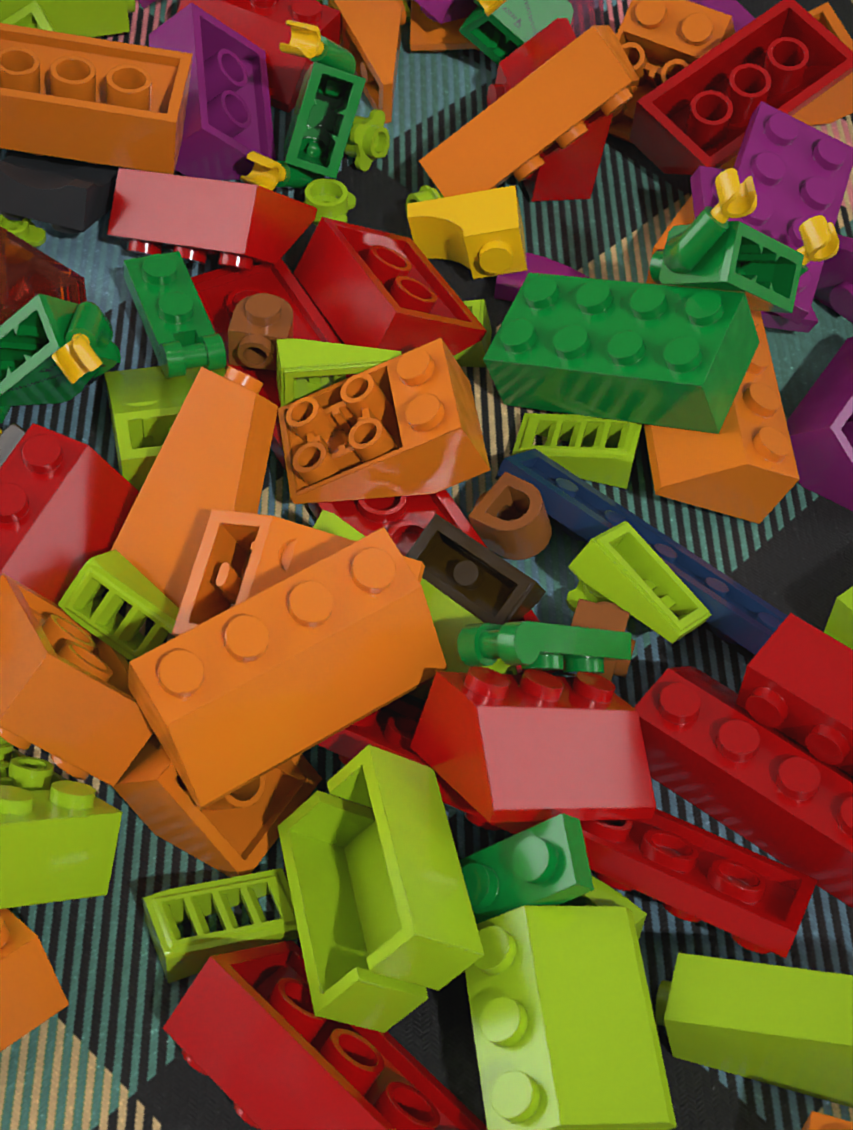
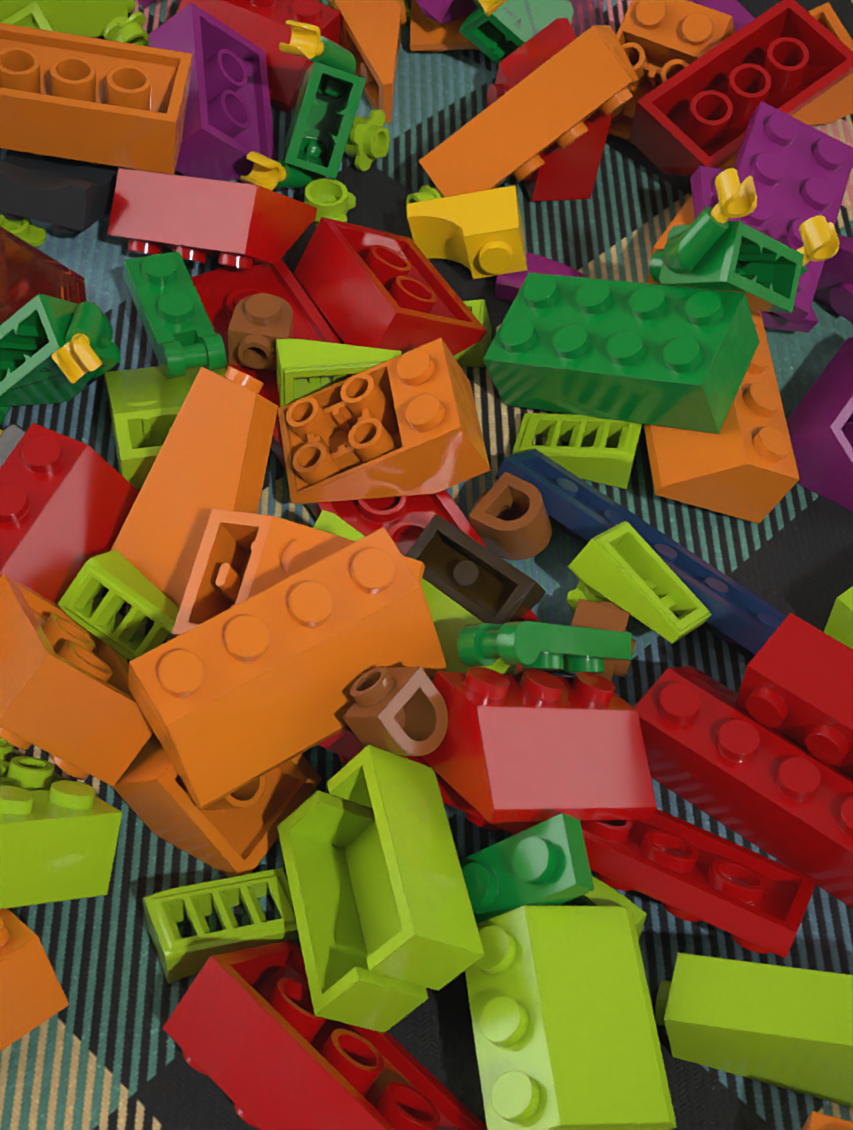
(128, 30): none -> lime plate
(398, 711): none -> dark orange plate

